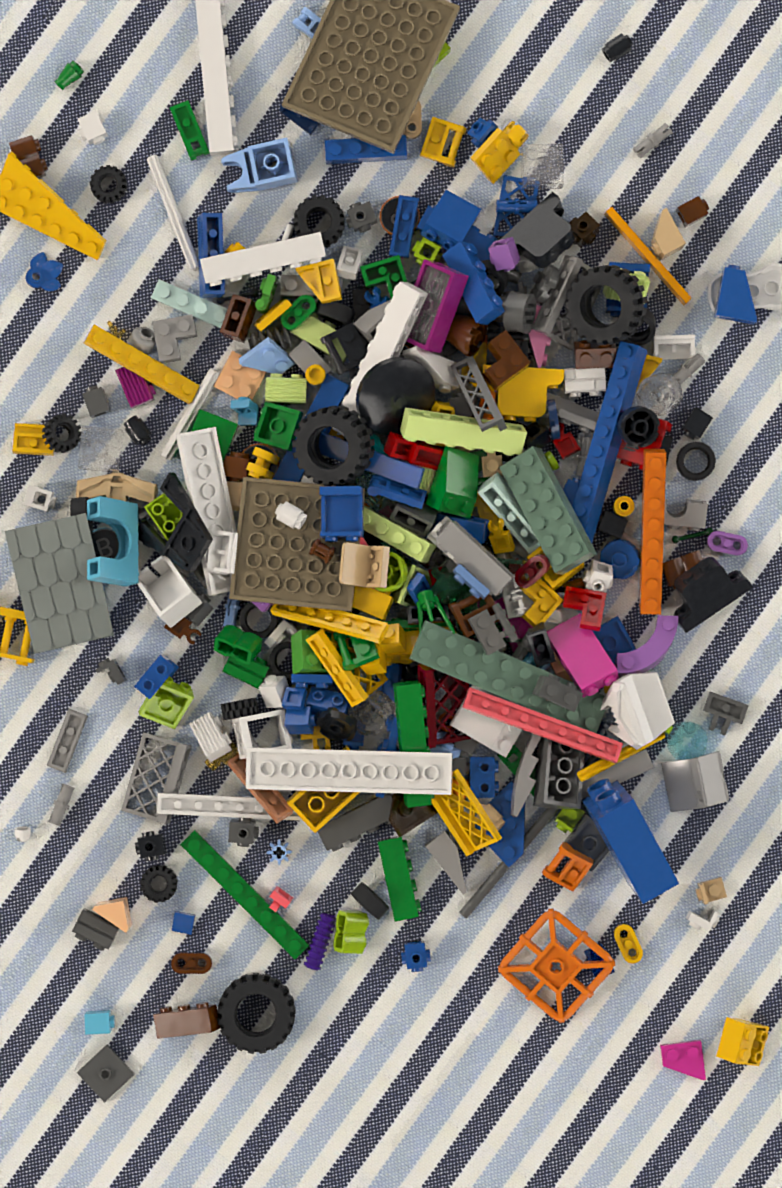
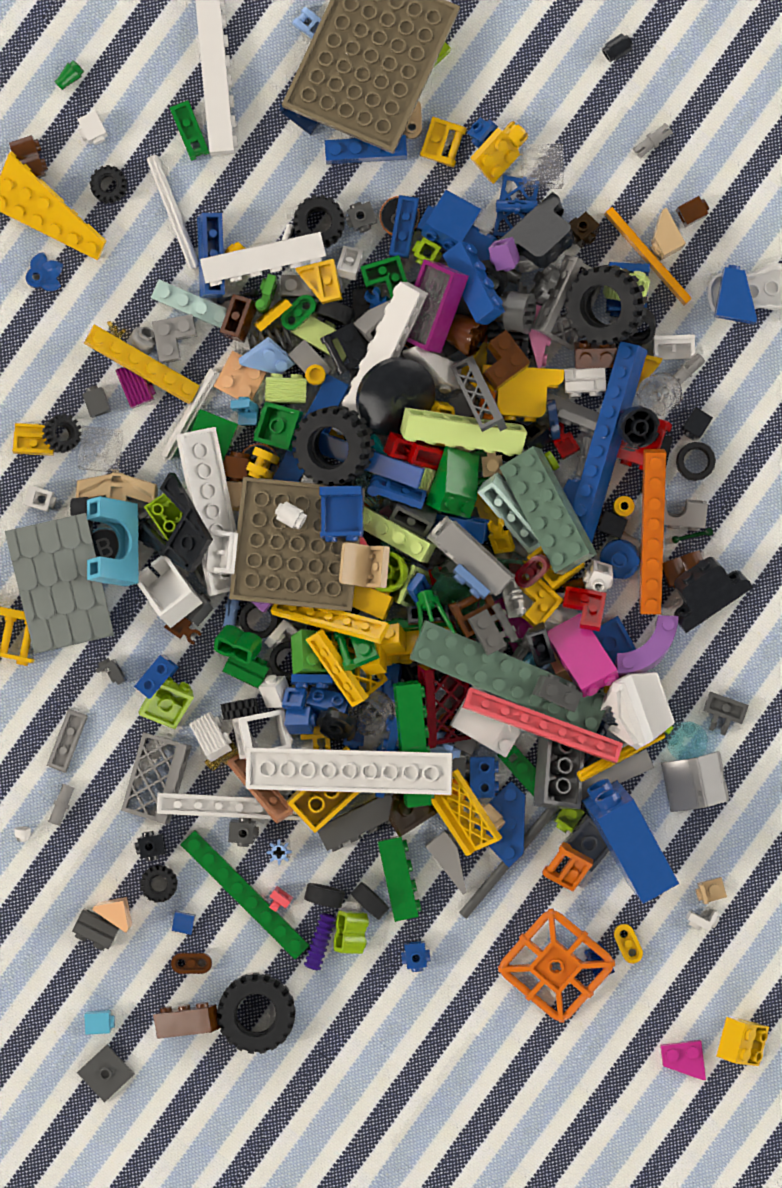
(137, 431): black brick -> none
(255, 166): light blue brick -> none
(322, 551): reddish brown bush -> none
(324, 895): none -> black tyre
(523, 783): light grey slope -> none
(726, 543): medium lavender plate -> none

